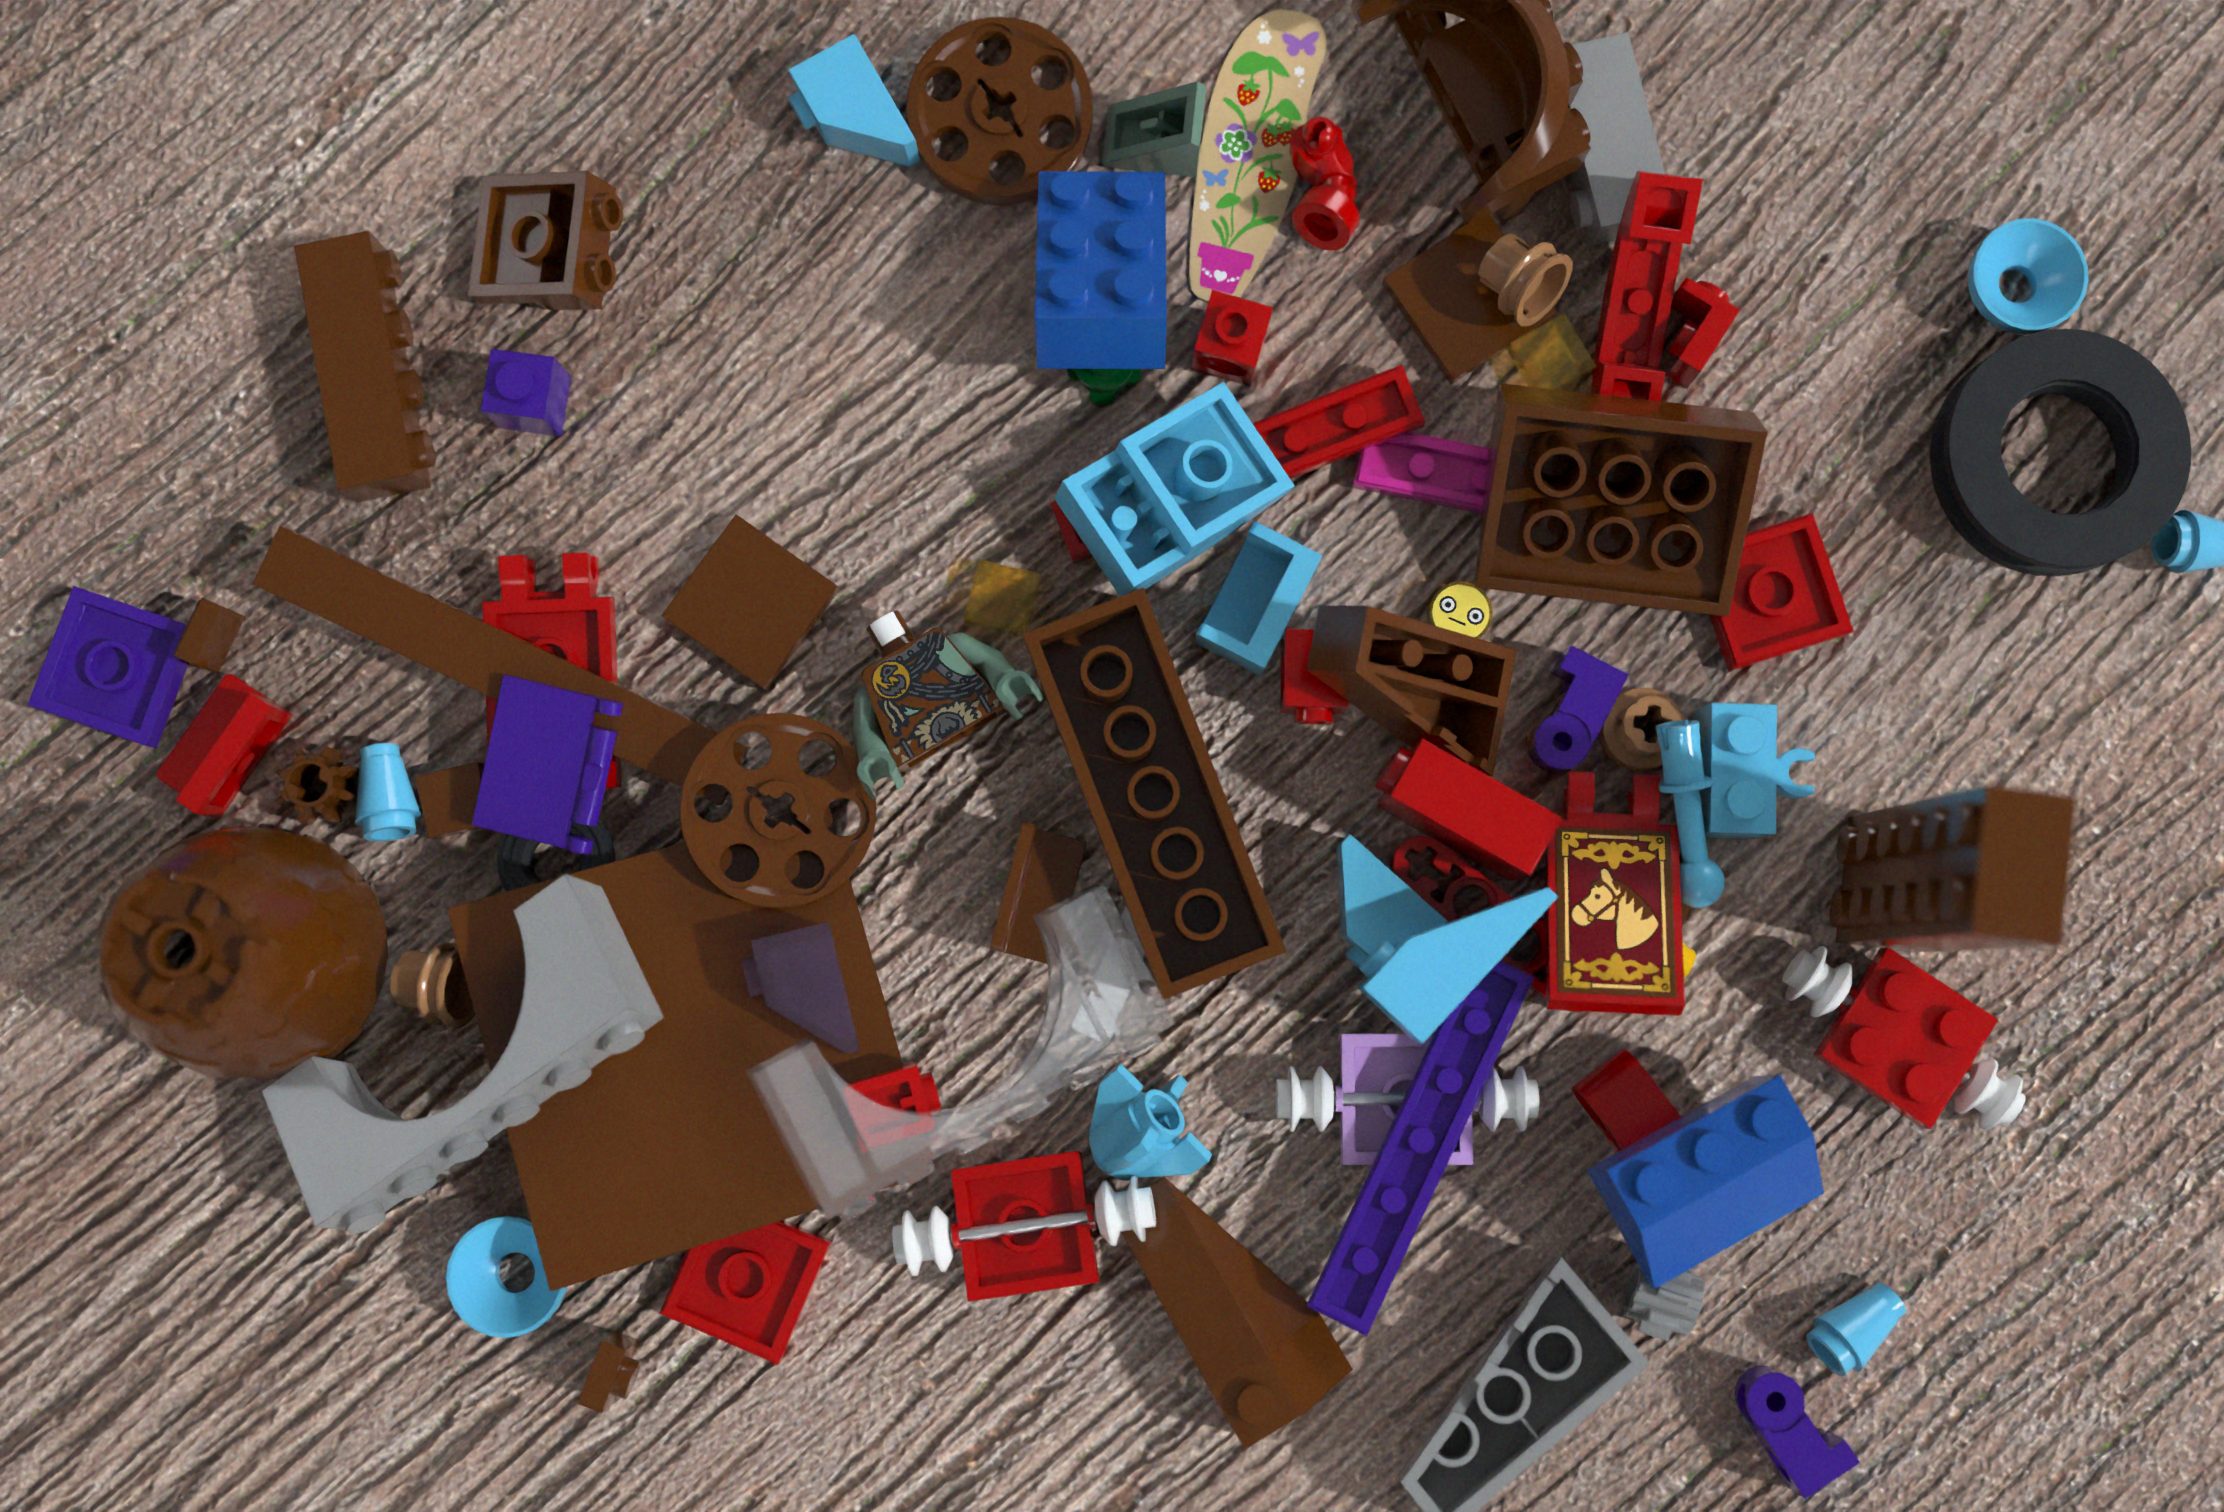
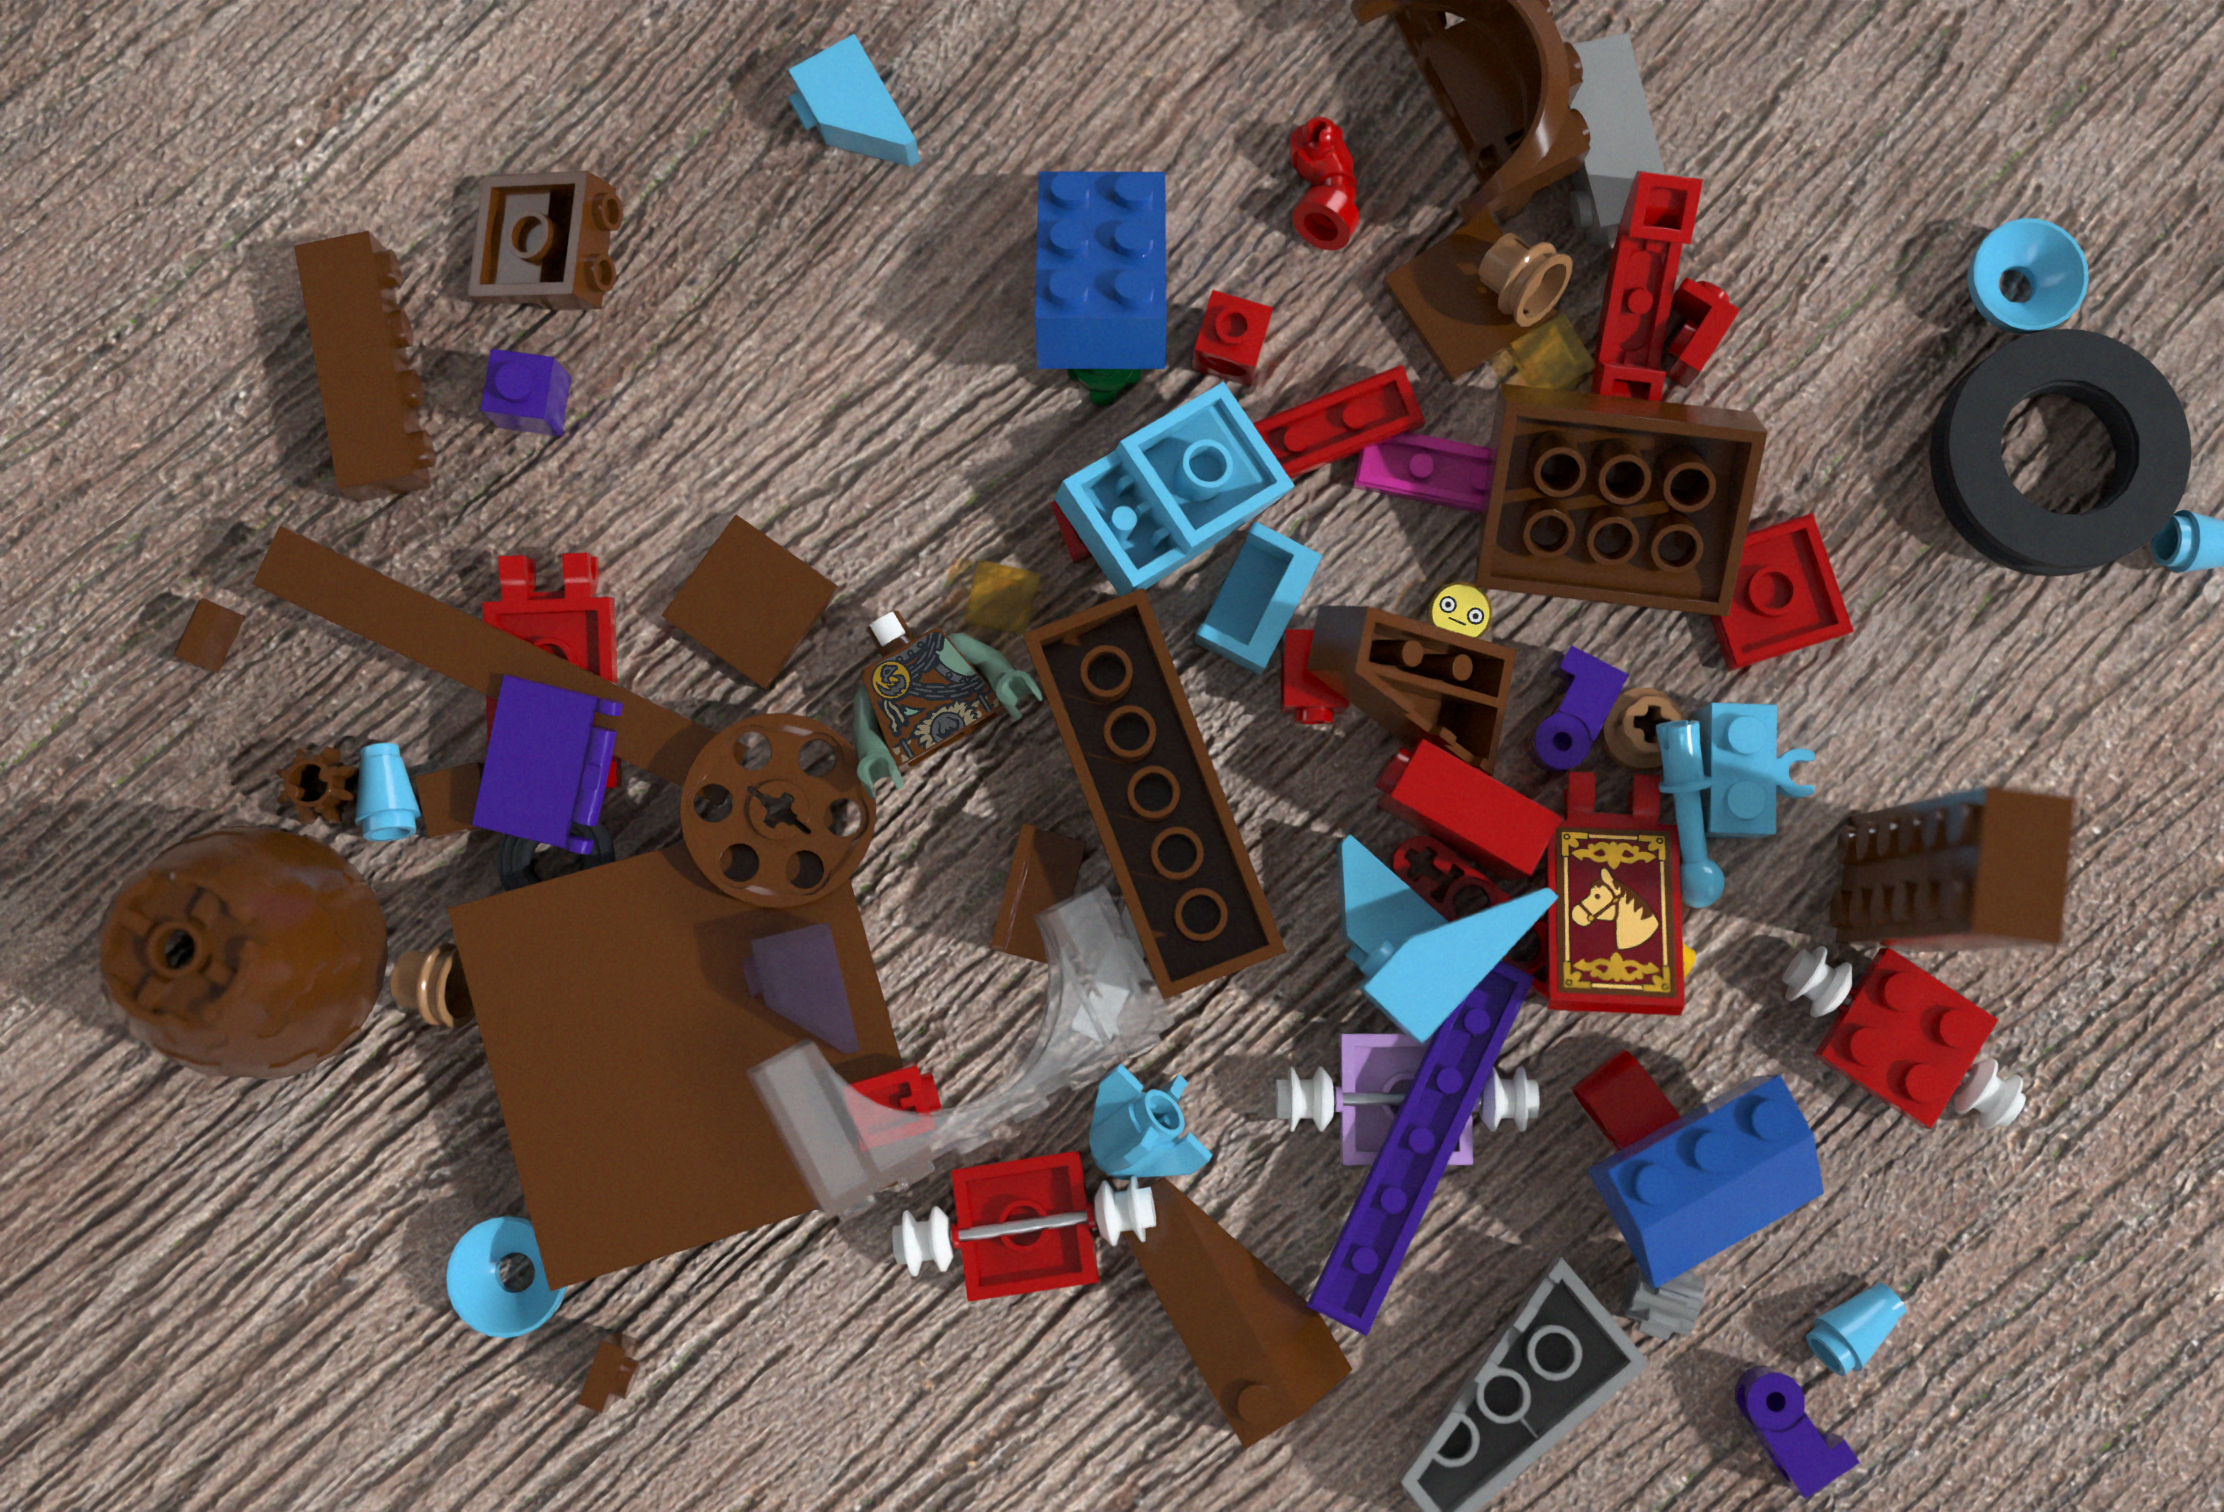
(112, 668): dark purple plate -> none
(222, 747): red panel -> none
(576, 1010): light grey arch -> none
(749, 1286): red tile -> none
(1005, 83): reddish brown wedge -> none
(1156, 131): sand green slope -> none
(1245, 148): tan sticker -> none

